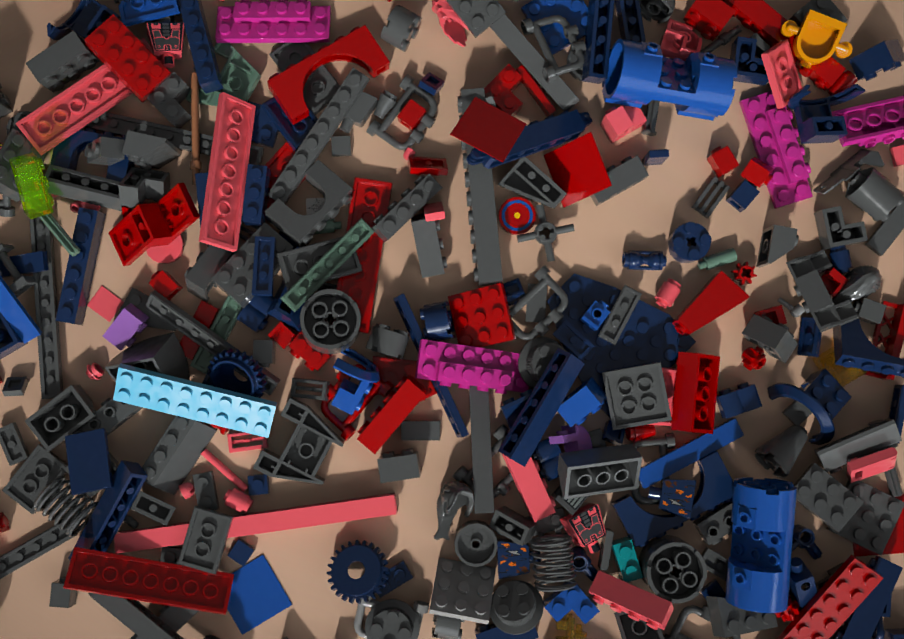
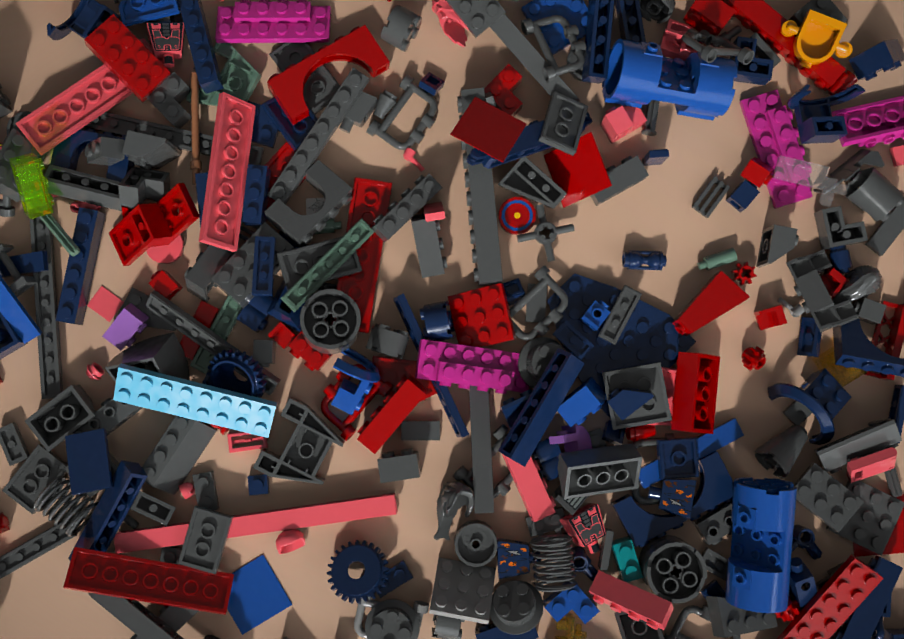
(15, 386): dark grey plate -> none
(62, 62): dark grey brick -> none
(62, 597): dark grey brick -> none
(224, 470): coral bar -> none
(238, 500): coral brick -> none
(241, 552): dark blue tile -> none
(289, 541): none -> coral hair
(324, 390): dark grey tile -> none
(341, 146): dark grey tile -> none
(411, 115): red panel -> none
(427, 165): red plate -> none
(513, 525): dark grey brick -> none
(536, 92): red tile -> none
(563, 123): none -> dark grey tile
(628, 400): none -> dark blue slope
(668, 293): coral brick -> none
(677, 458): none -> dark blue tile
(699, 243): dark blue brick -> none
(710, 53): none -> dark grey bar
(722, 160): red brick -> none
(739, 400): dark blue brick -> none
(772, 337): dark grey brick -> none
(781, 72): coral tile -> none
(809, 175): none -> clear piece

